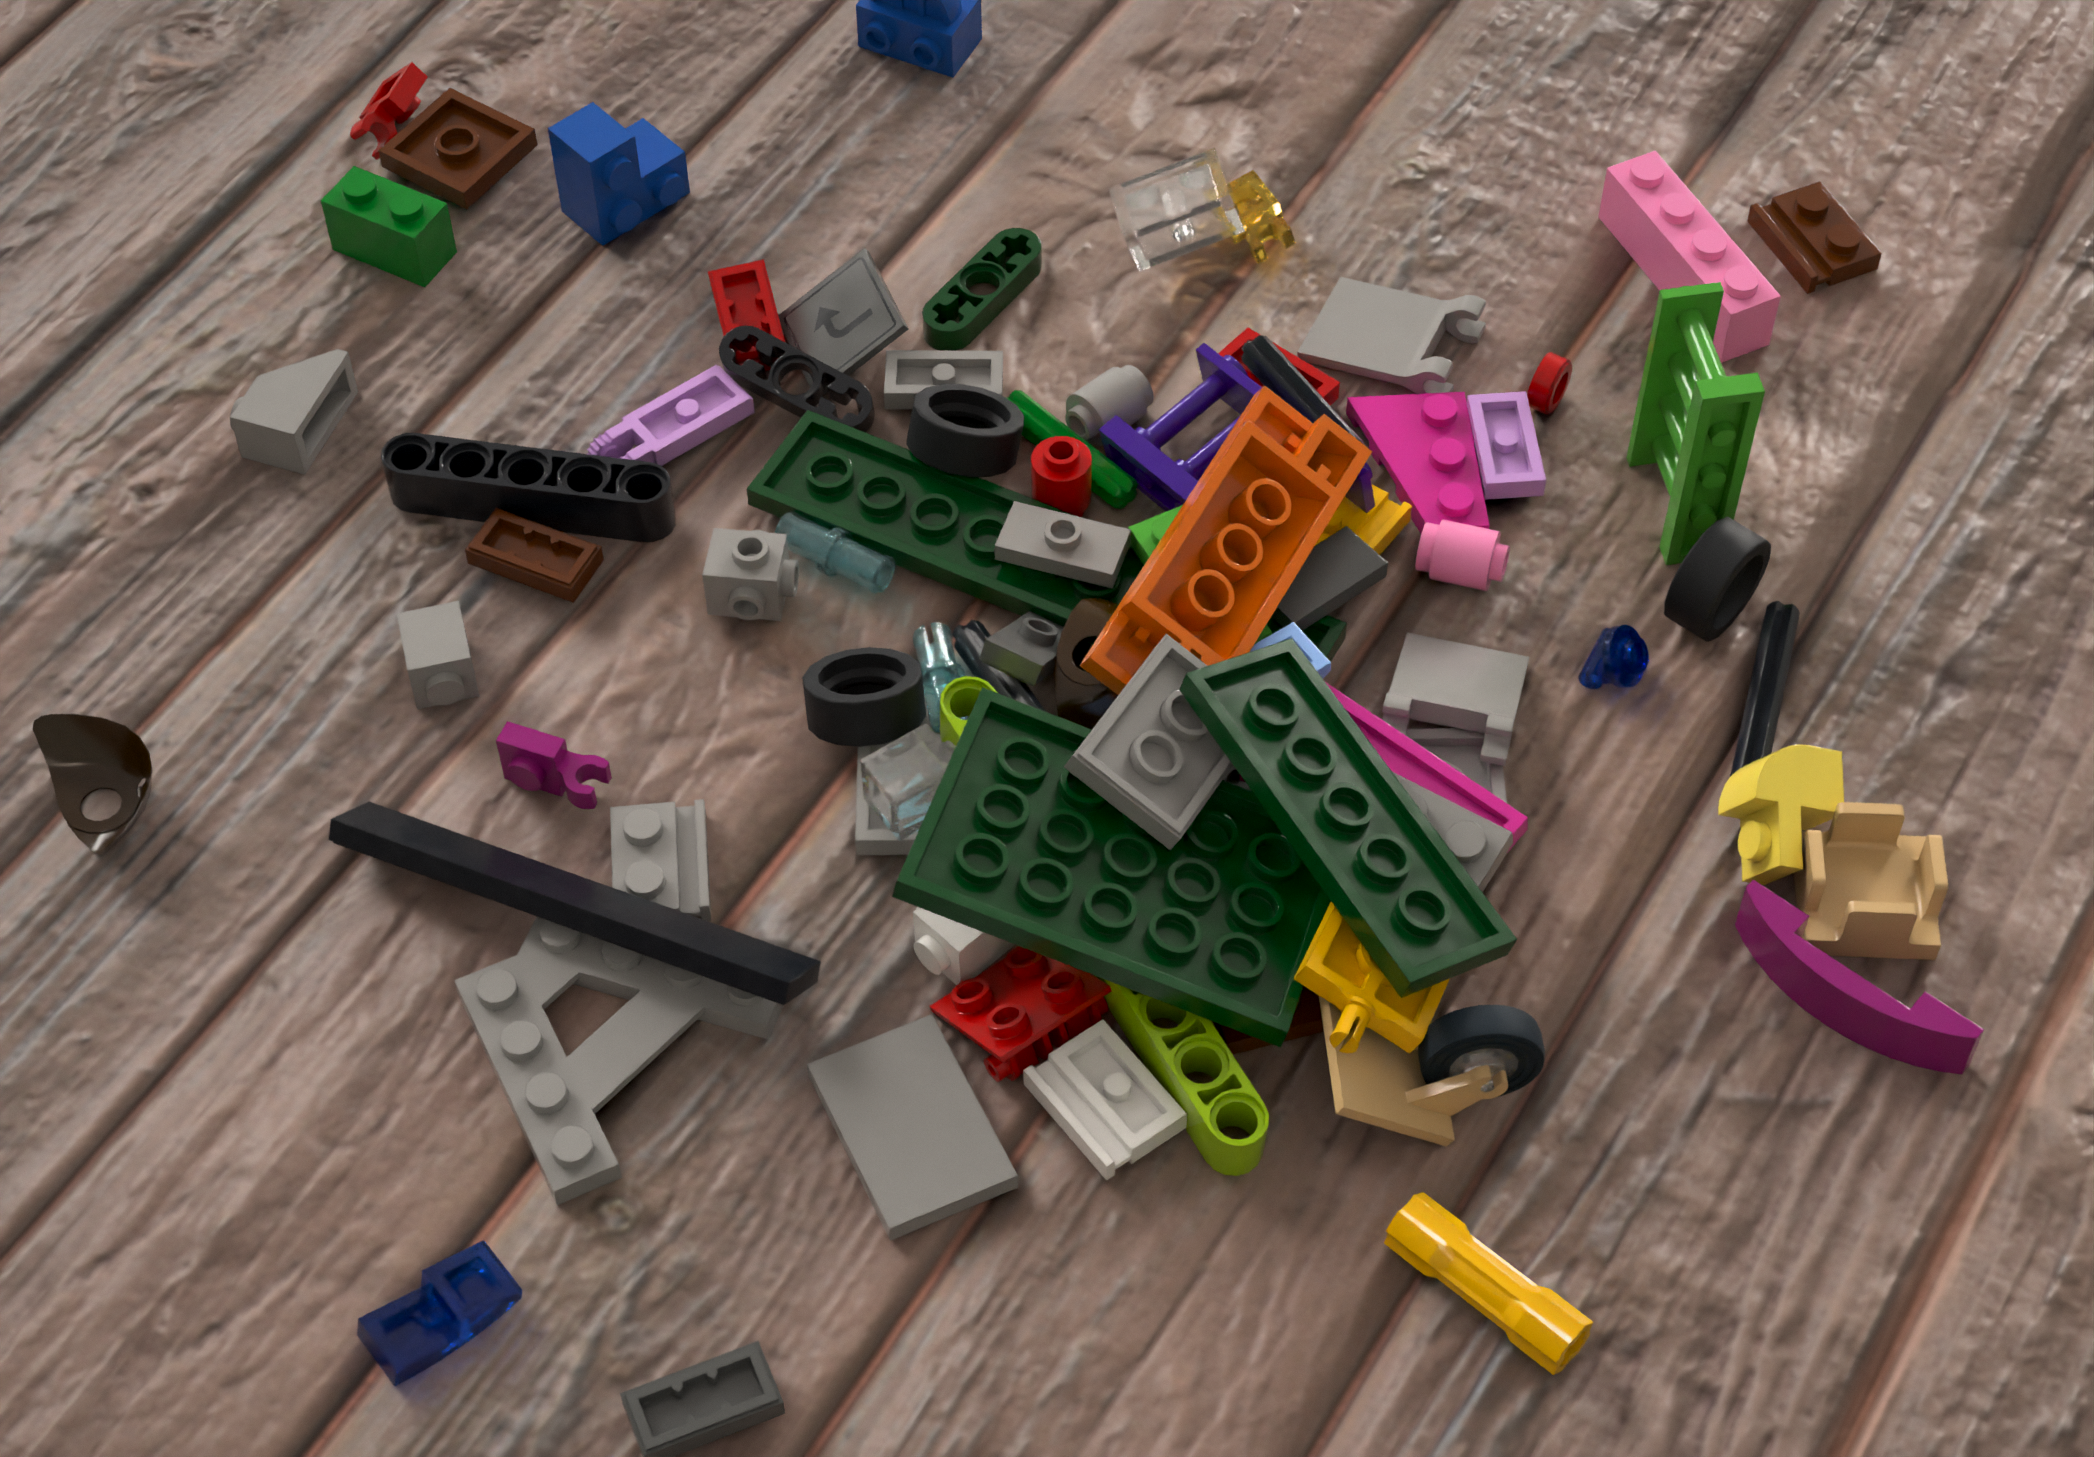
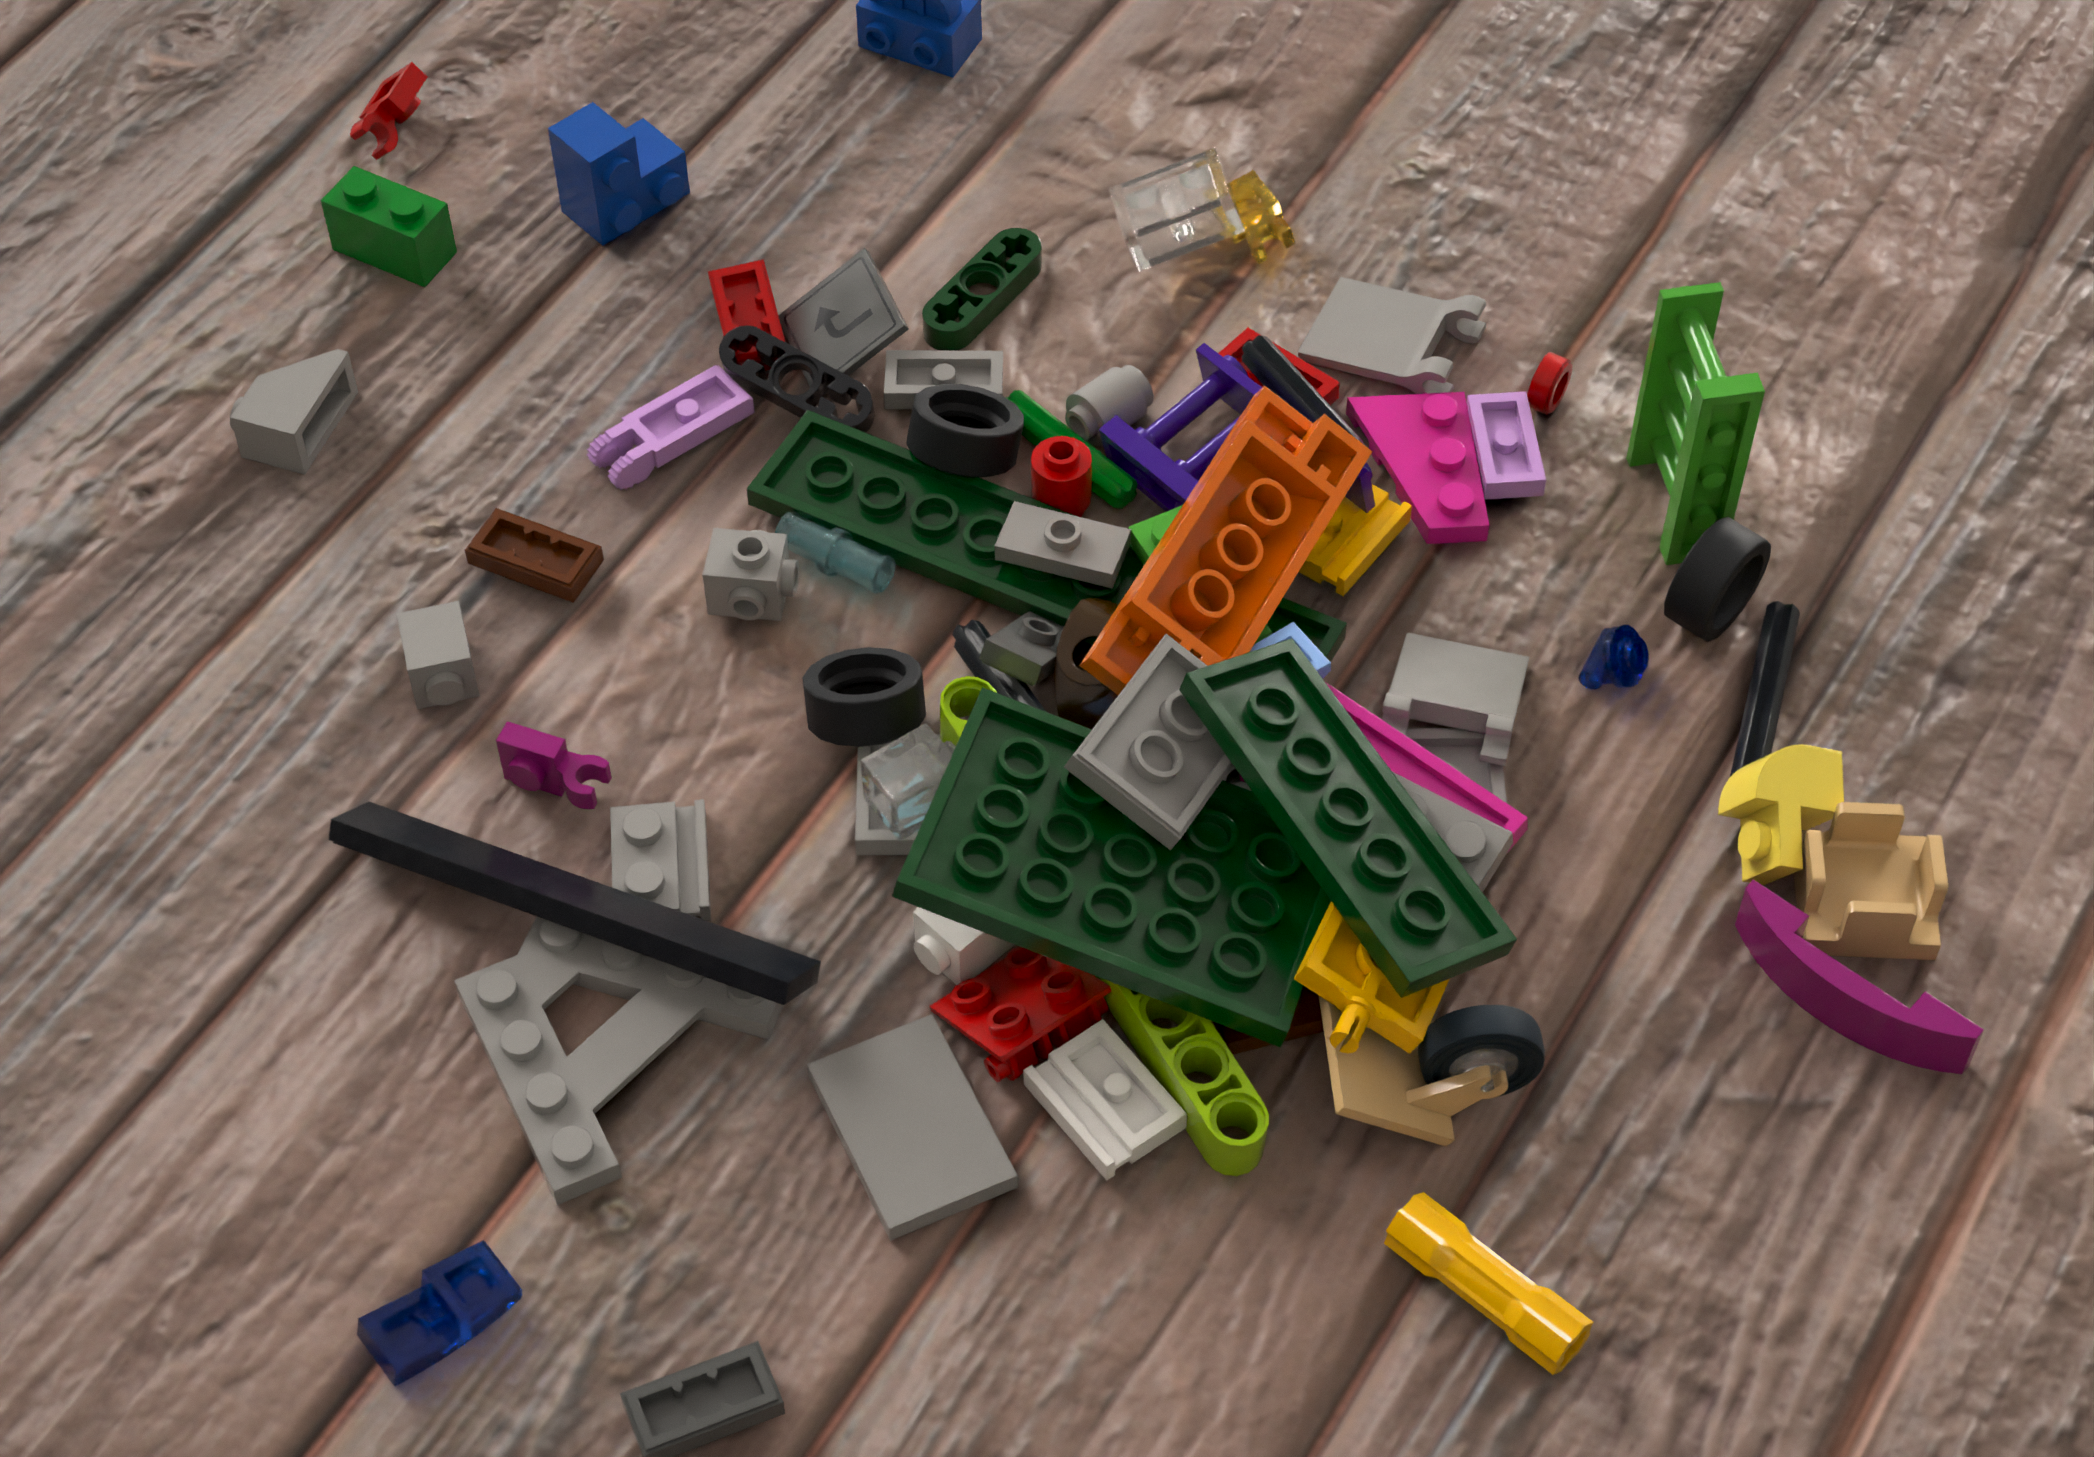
(90, 756): dark brown piece -> none
(458, 148): reddish brown plate -> none
(542, 485): black beam -> none
(937, 667): clear light blue axle -> none
(1329, 578): dark grey tile -> none
(1462, 554): bright pink brick -> none
(1685, 246): bright pink brick -> none
(1814, 237): reddish brown plate -> none

